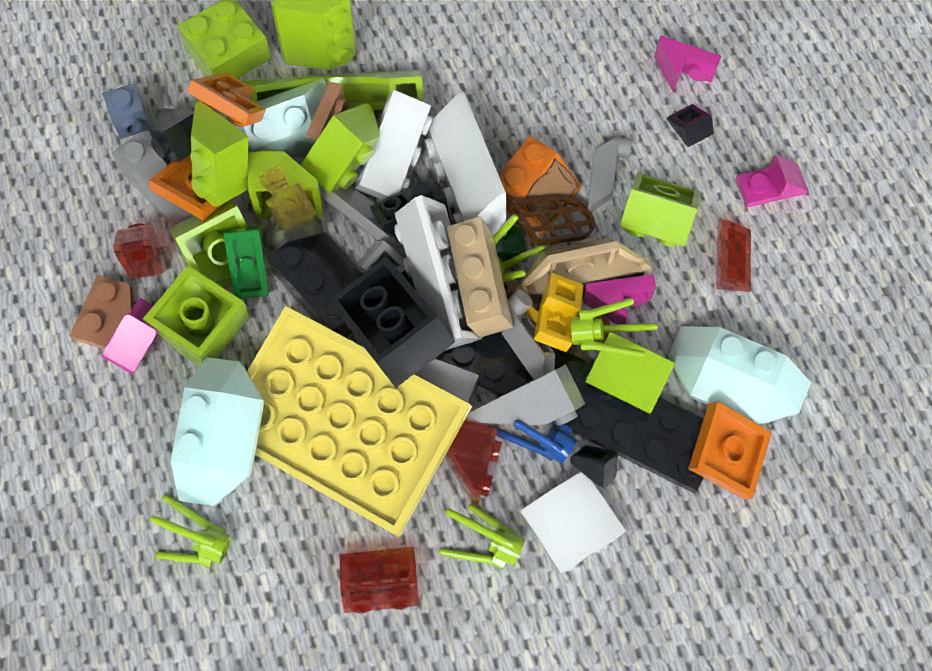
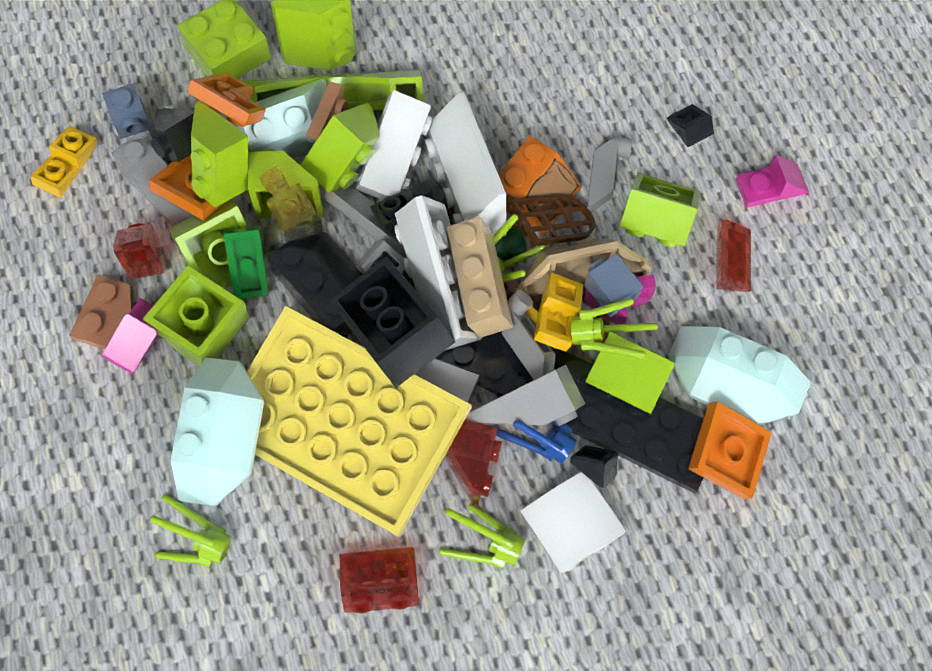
(67, 158): none -> yellow slope
(612, 282): none -> sand blue brick
(678, 58): dark pink slope -> none

